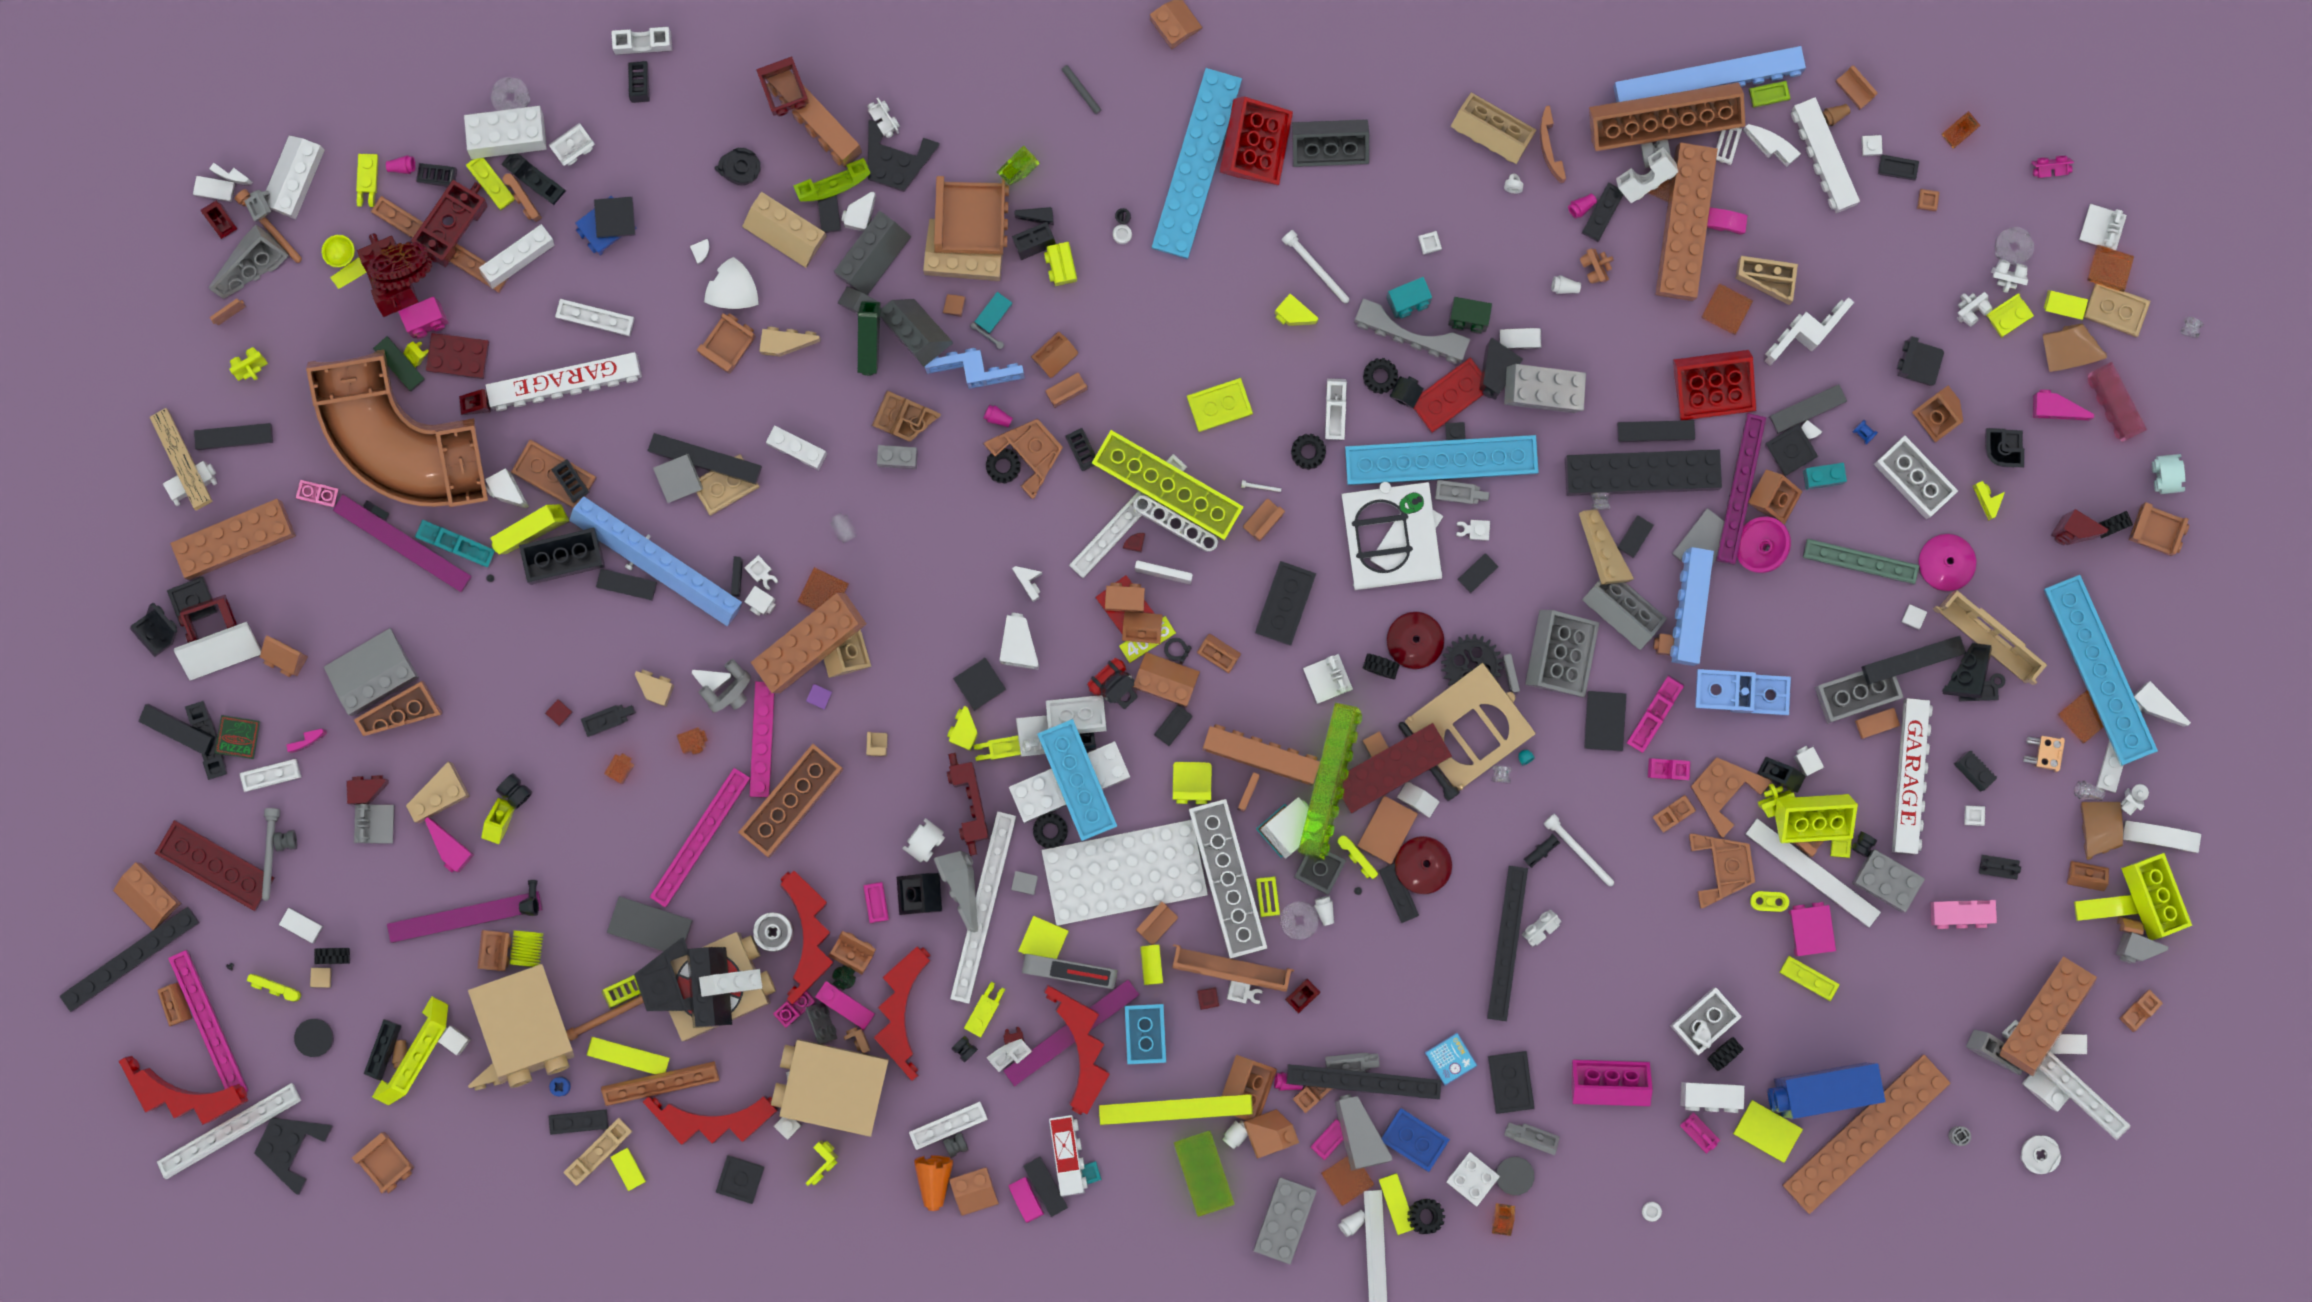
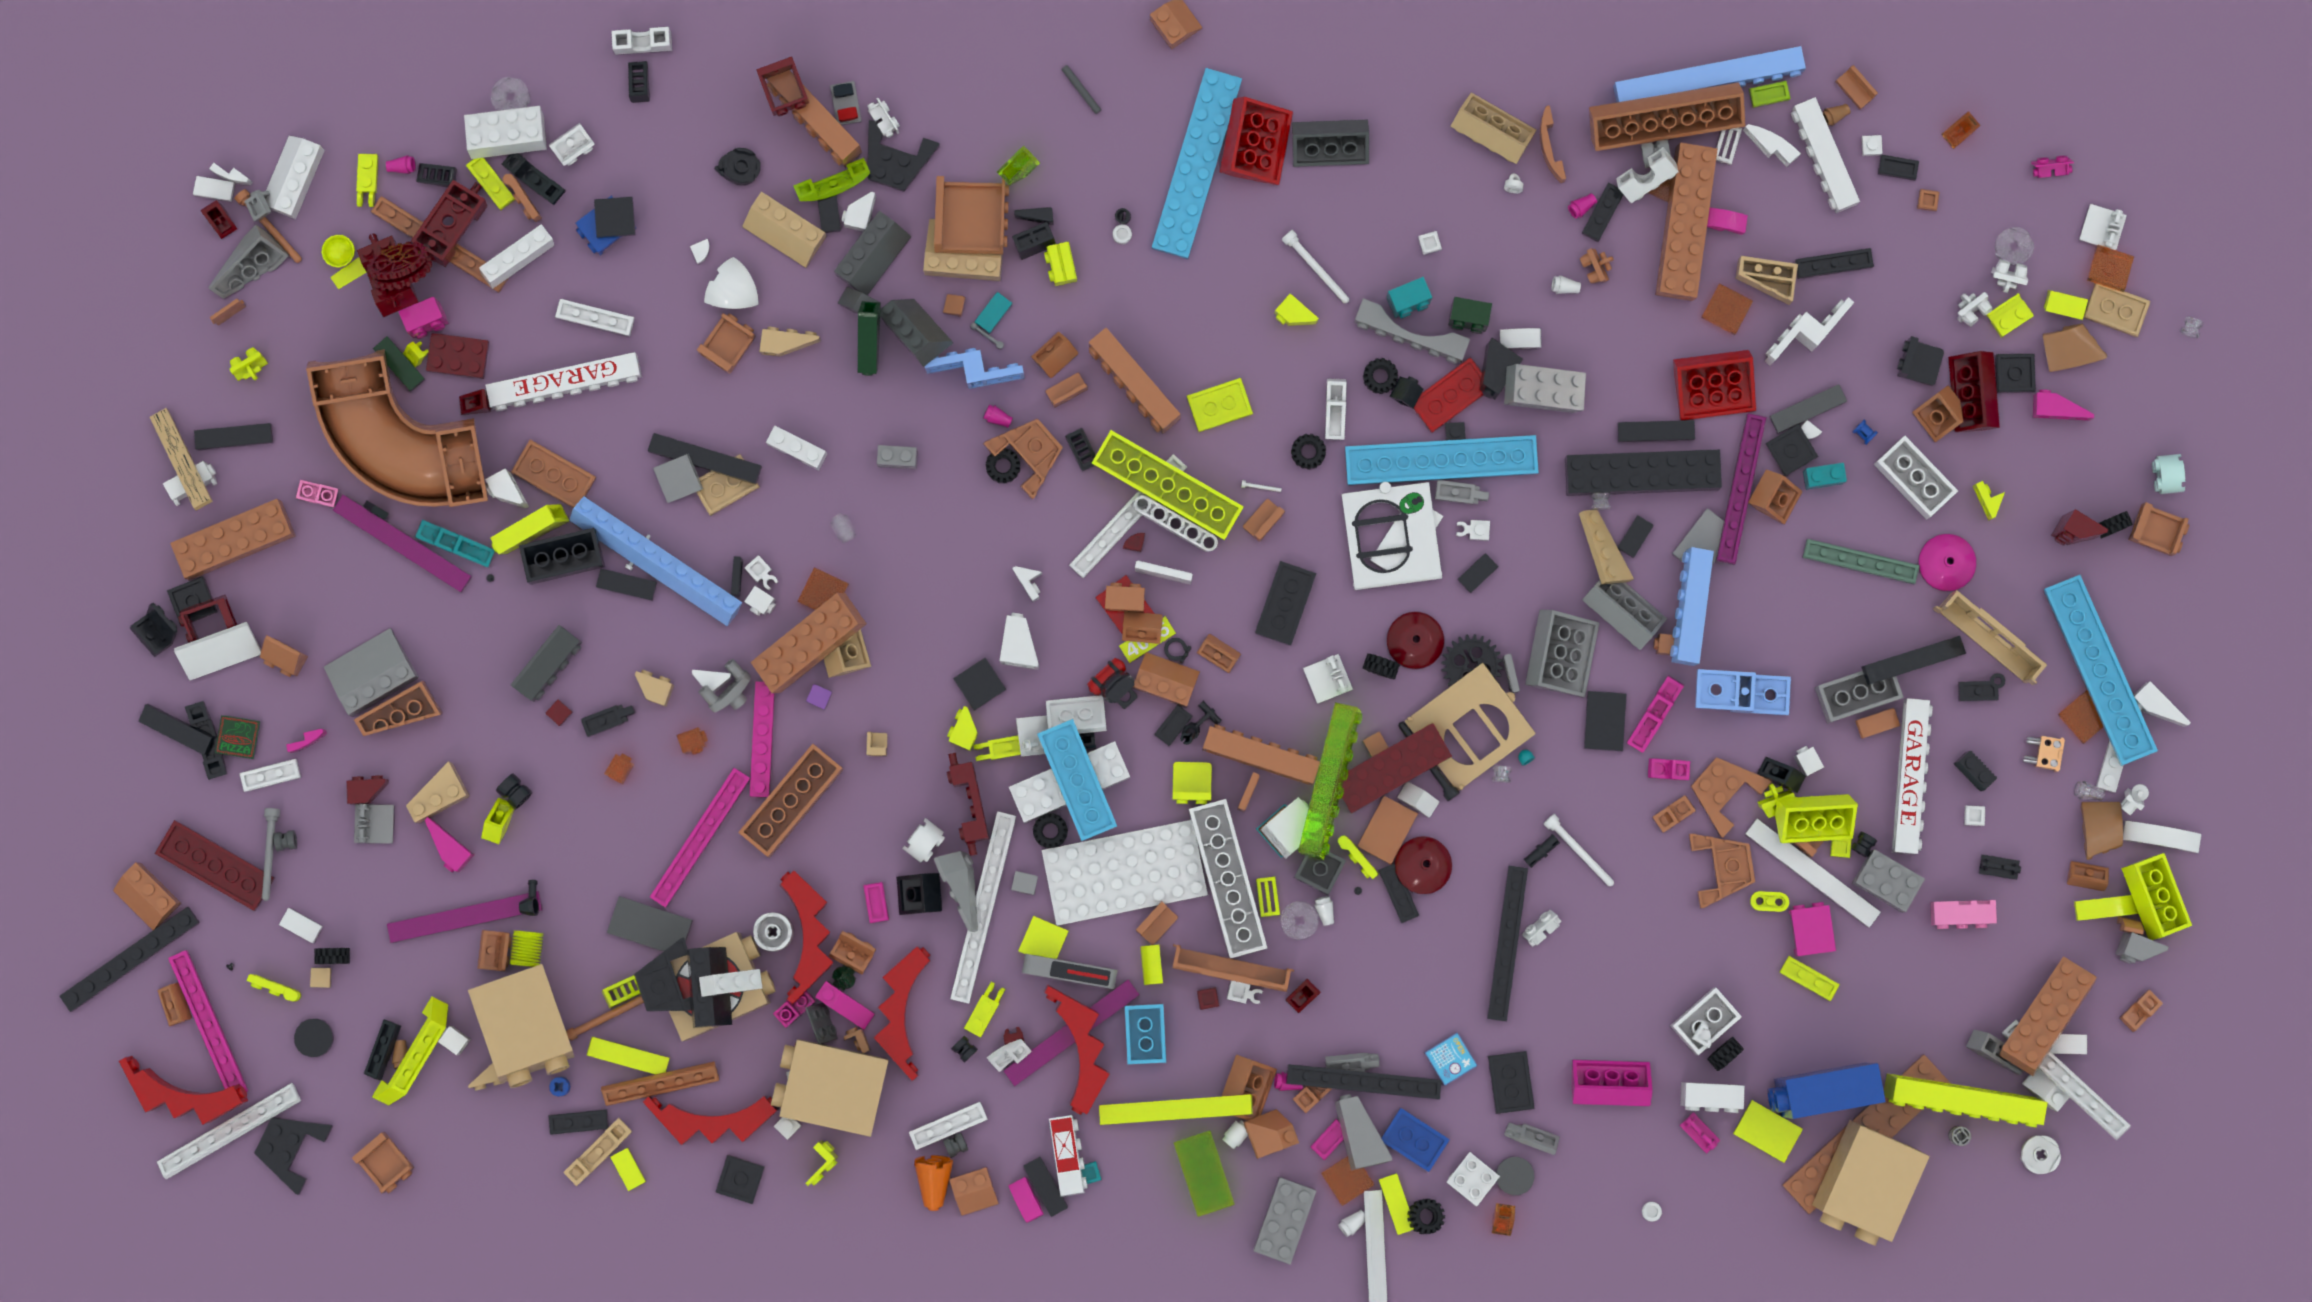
(546, 664): none -> dark grey slope
(560, 467): black slope -> none
(845, 103): none -> piece
(903, 417): medium nougat slope -> none
(1134, 380): none -> nougat brick
(1192, 730): none -> black pin
(1756, 537): dark pink dish -> none
(1834, 263): none -> black tile
(1869, 1183): none -> tan brick
(1914, 617): white tile -> none
(1965, 1099): none -> neon yellow brick
(1971, 674): black wing -> none
(1975, 386): none -> dark red slope
(2005, 447): black brick -> none
(2015, 373): none -> black tile
(2116, 401): clear pink brick -> none

